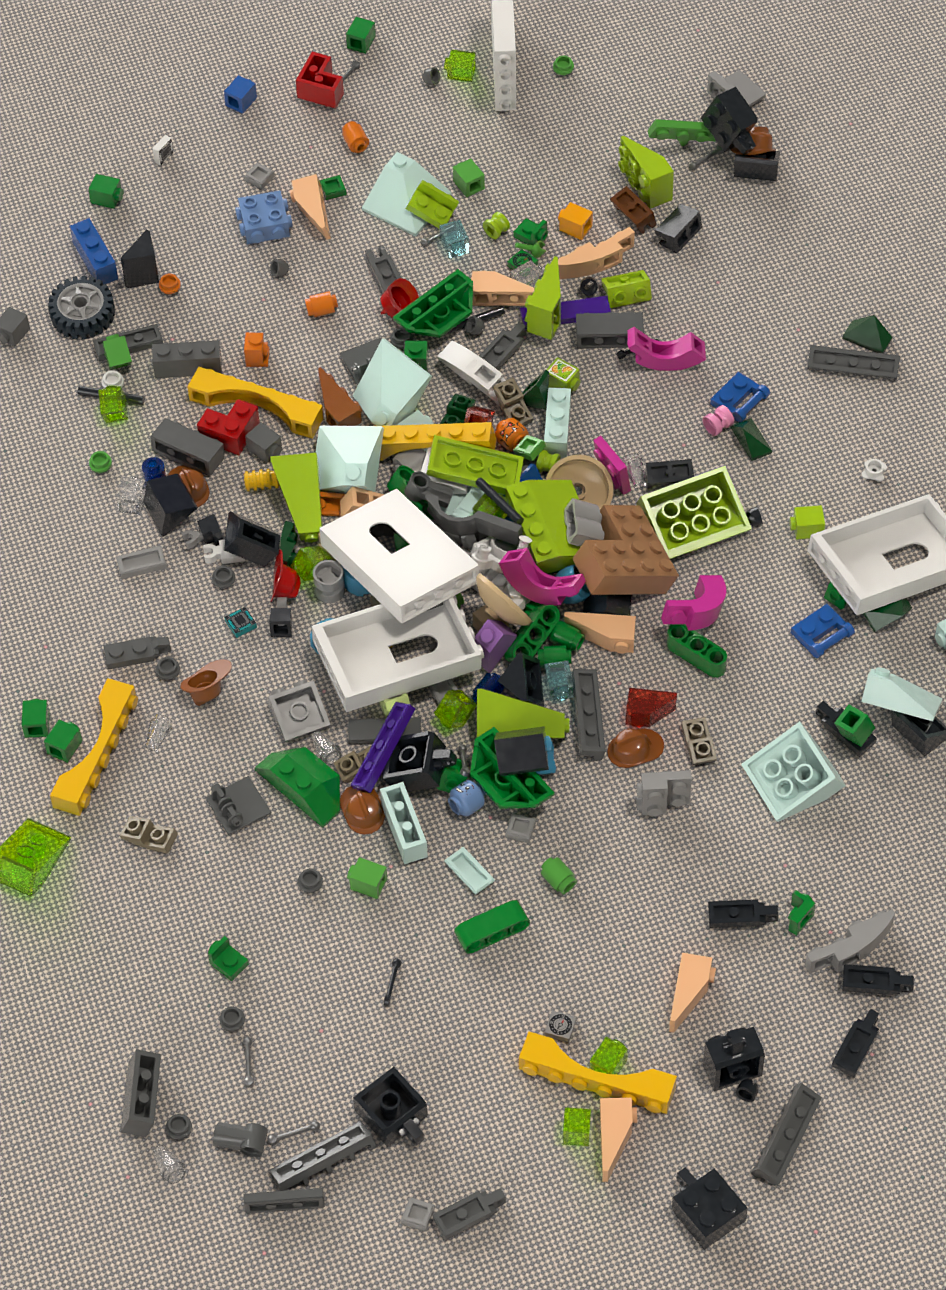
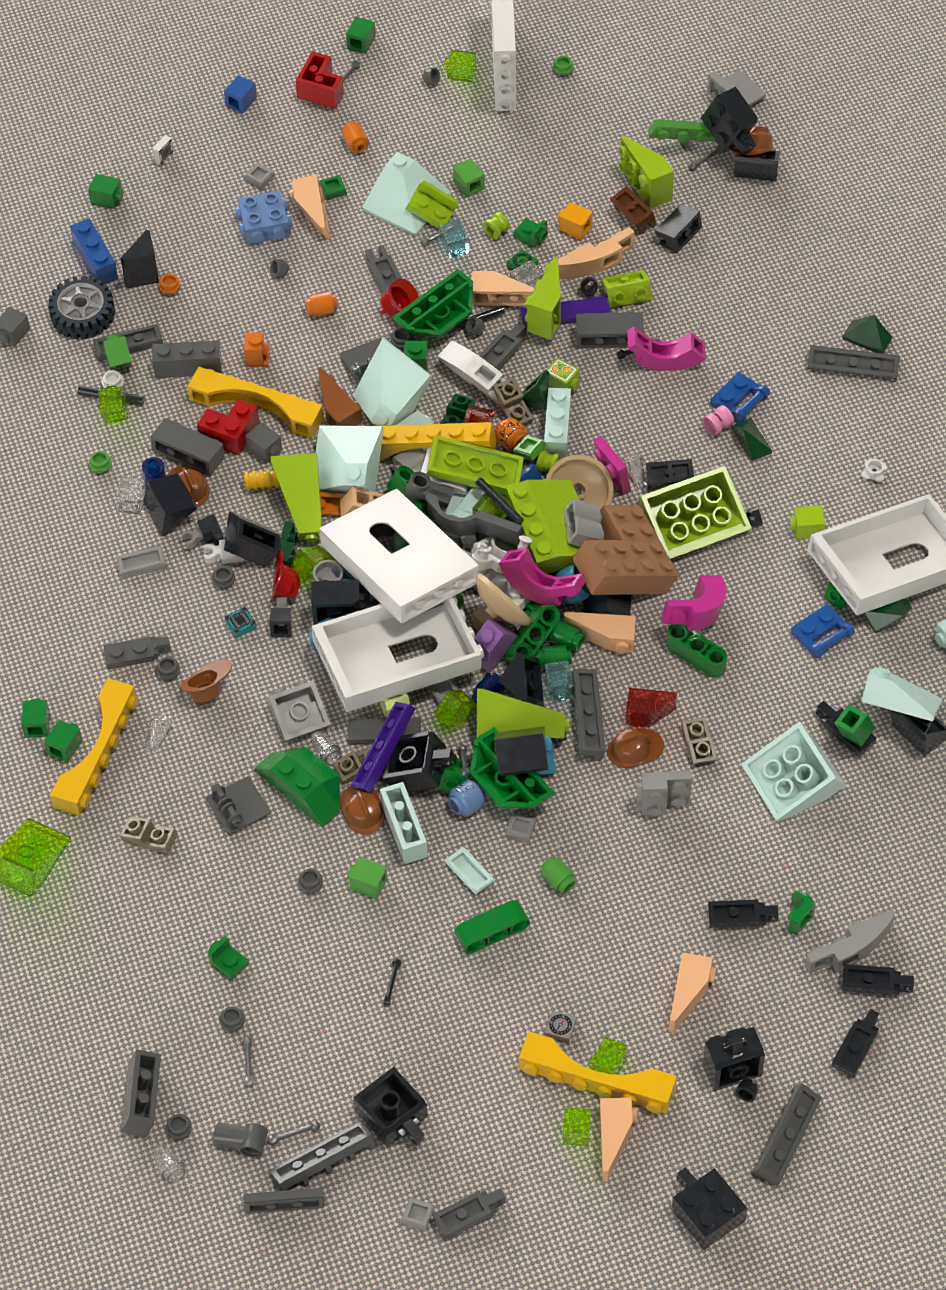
(338, 599): none -> black hinge
(536, 249): bright green hand -> none

